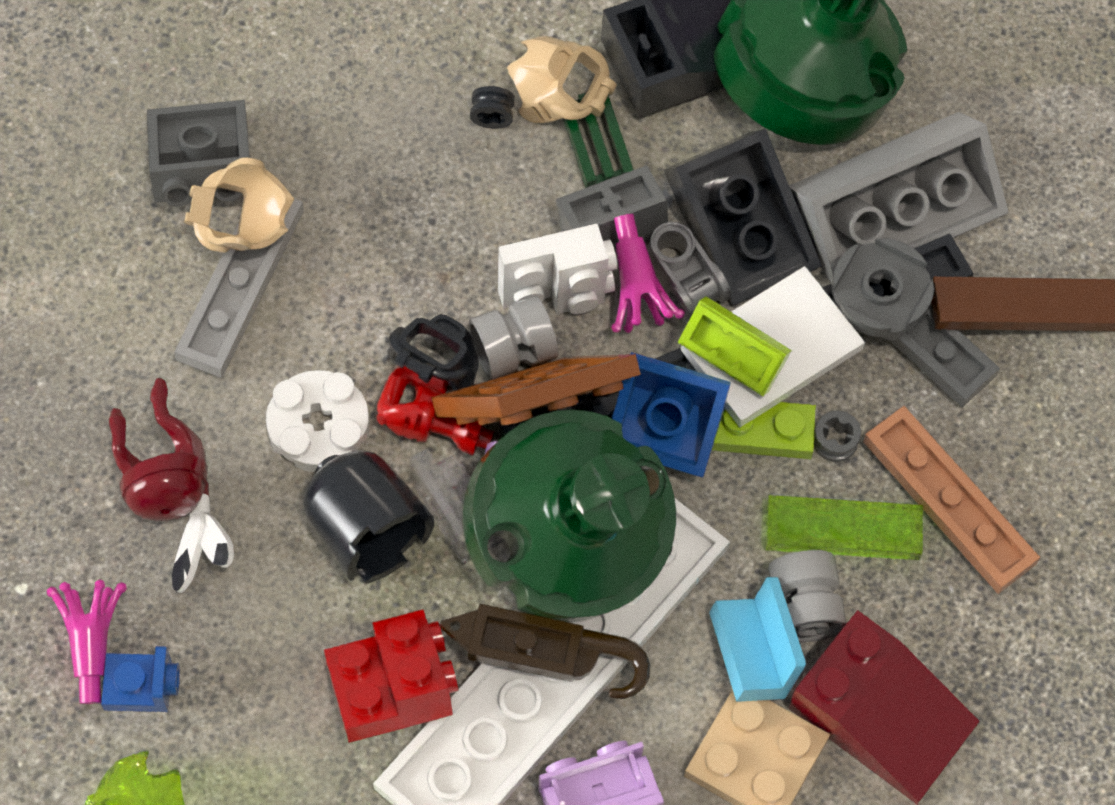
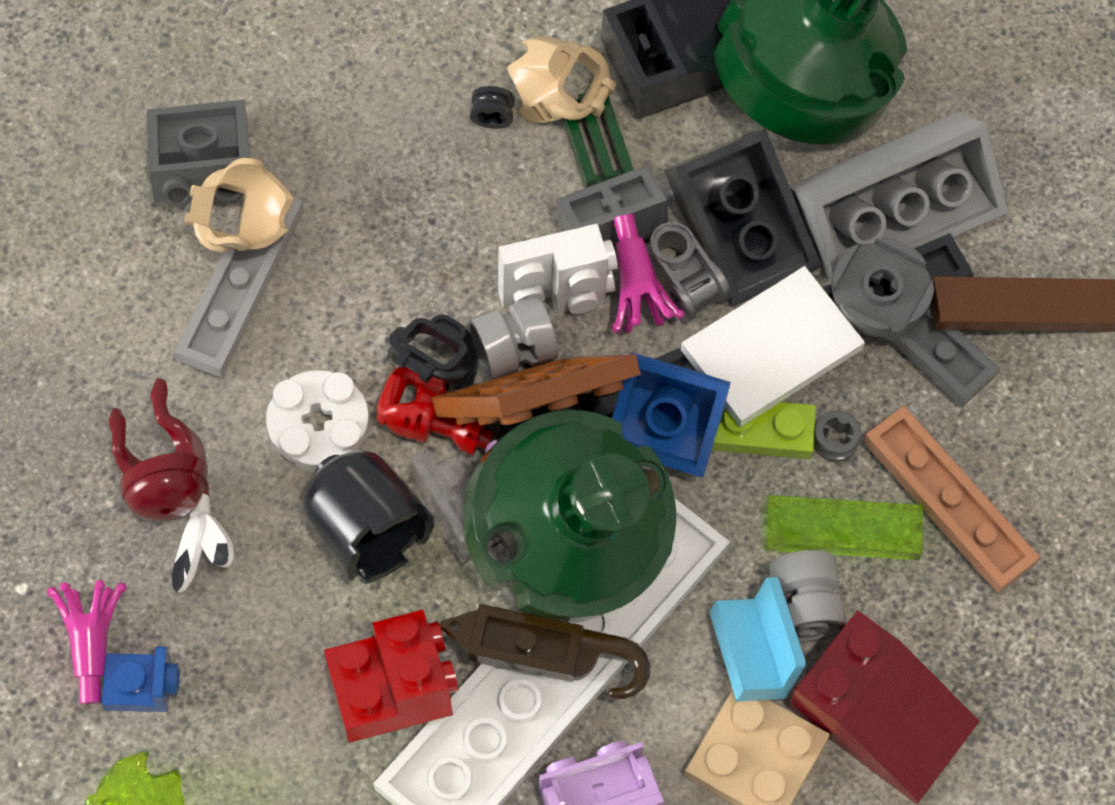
(734, 346): lime plate -> none

